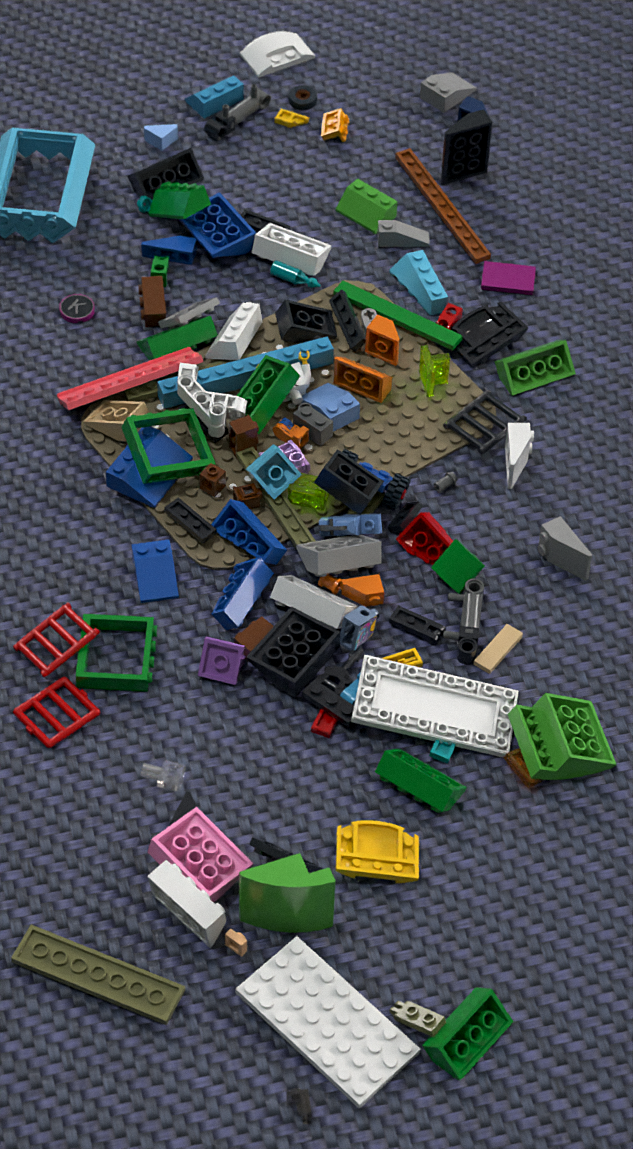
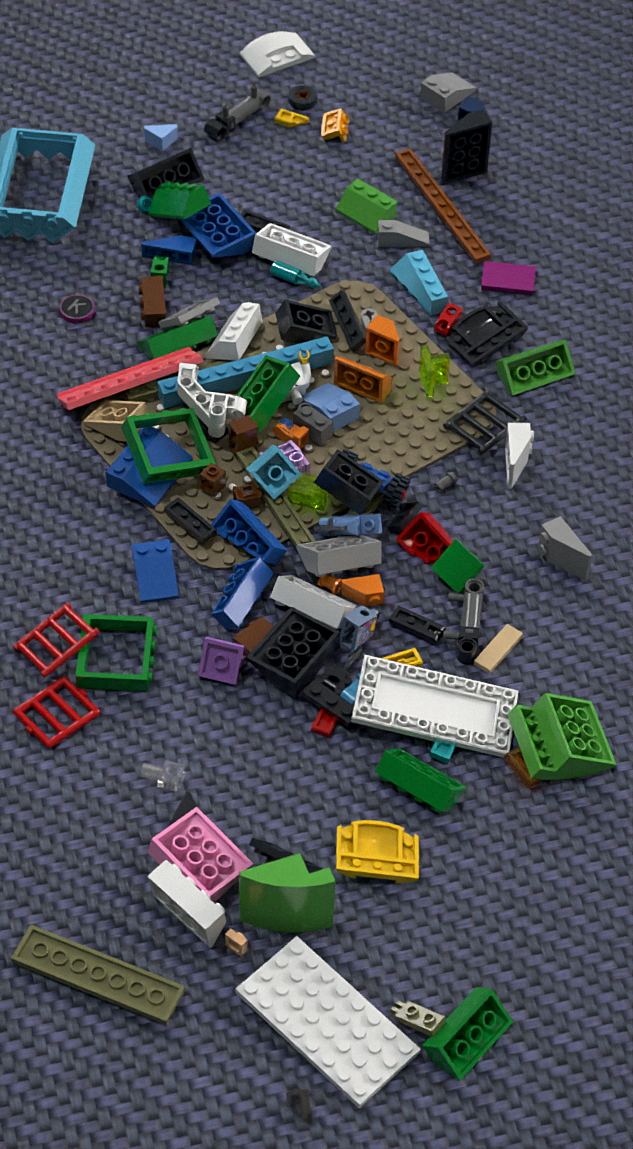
(215, 96): dark azure slope -> none
(400, 316): green tile -> none

